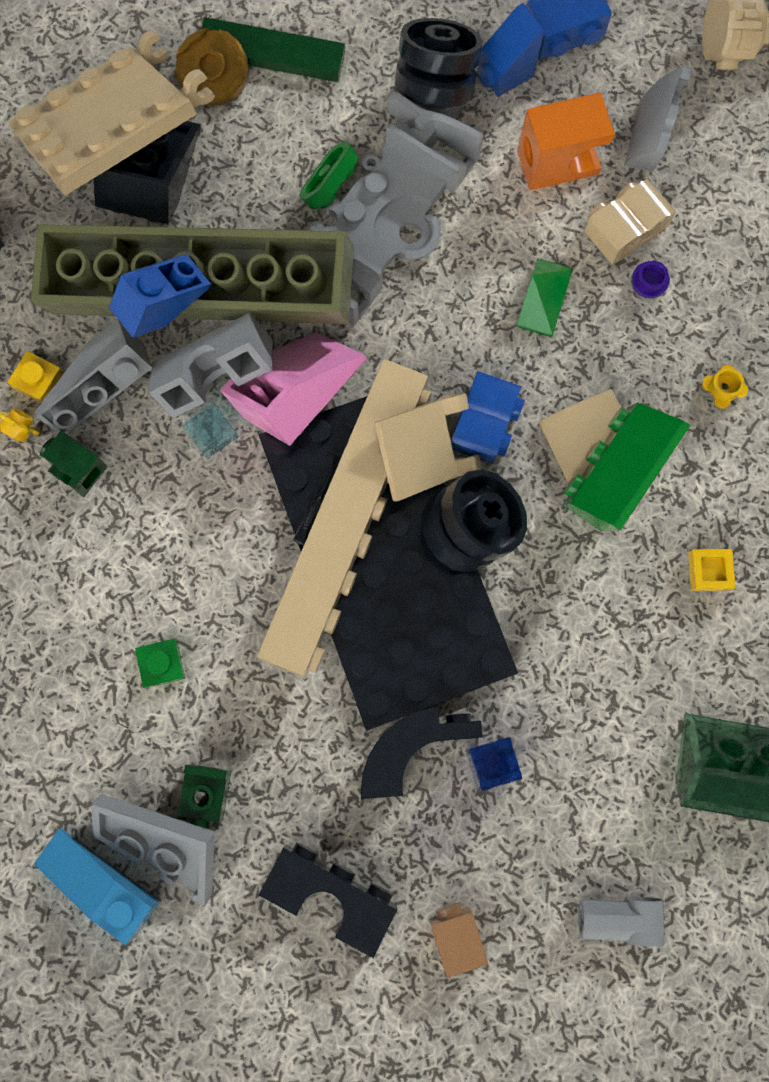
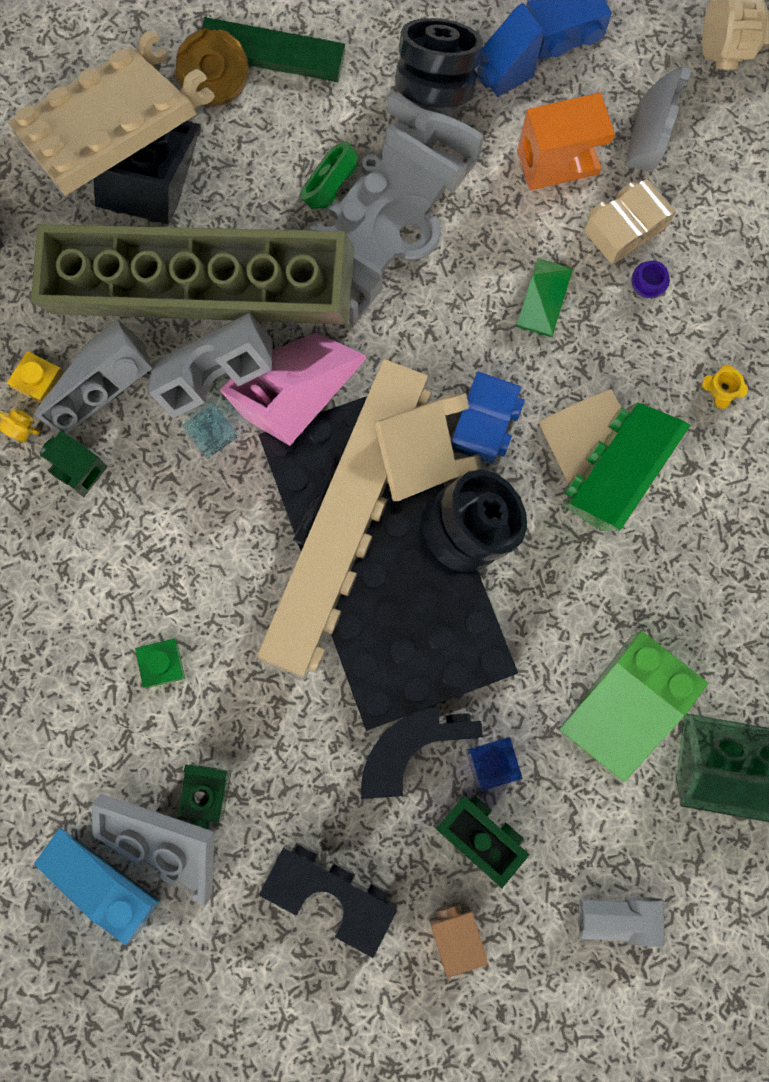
(157, 294): blue slope -> none
(481, 840): none -> dark green brick
(633, 705): none -> bright green slope
(711, 570): yellow plate -> none

